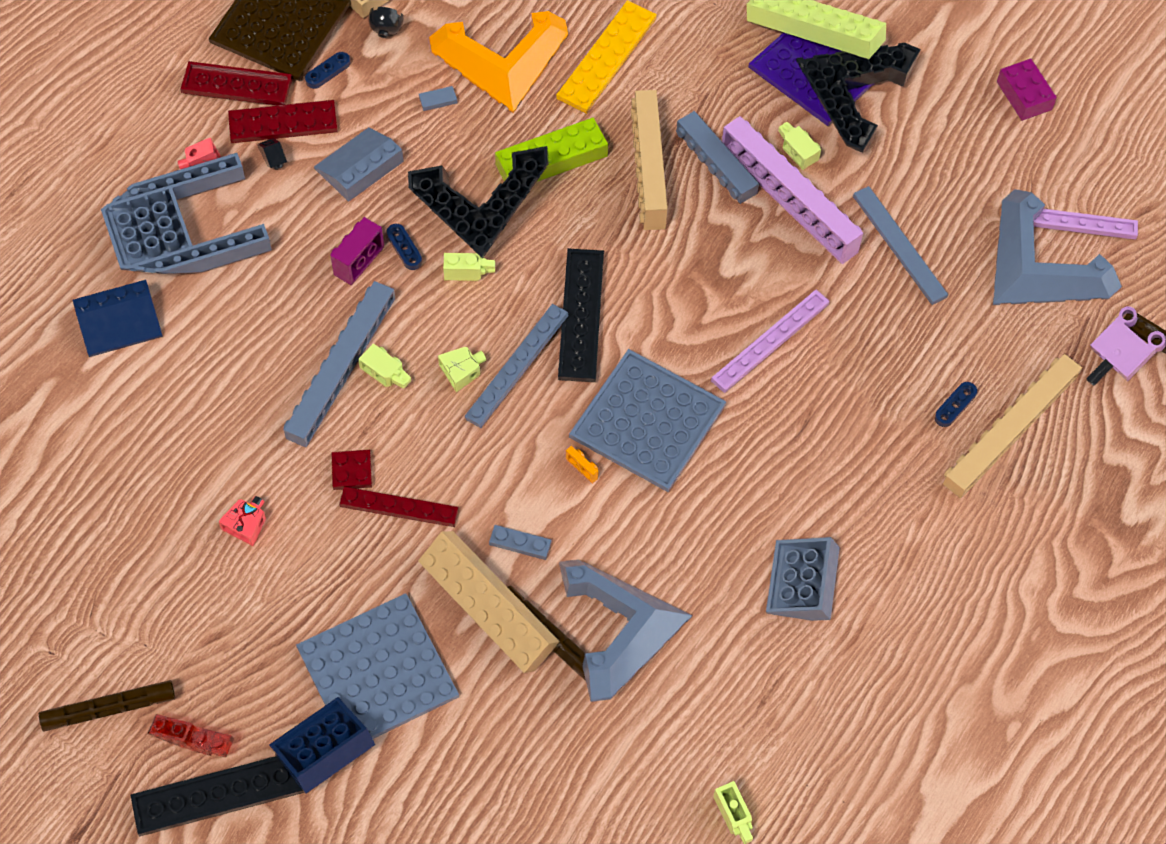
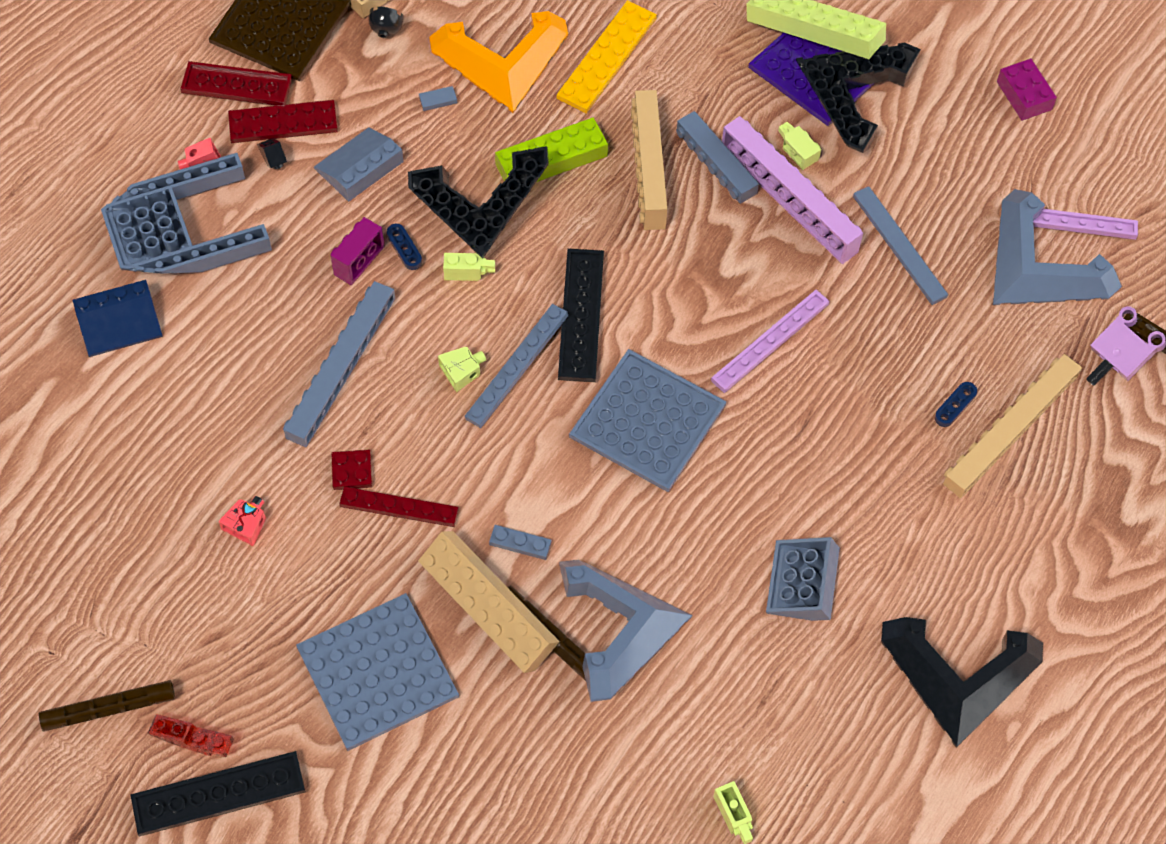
(322, 744): dark blue slope -> none
(336, 64): dark blue plate -> none
(383, 367): yellowish green hinge -> none
(585, 467): light orange plate -> none
(959, 704): none -> black wedge

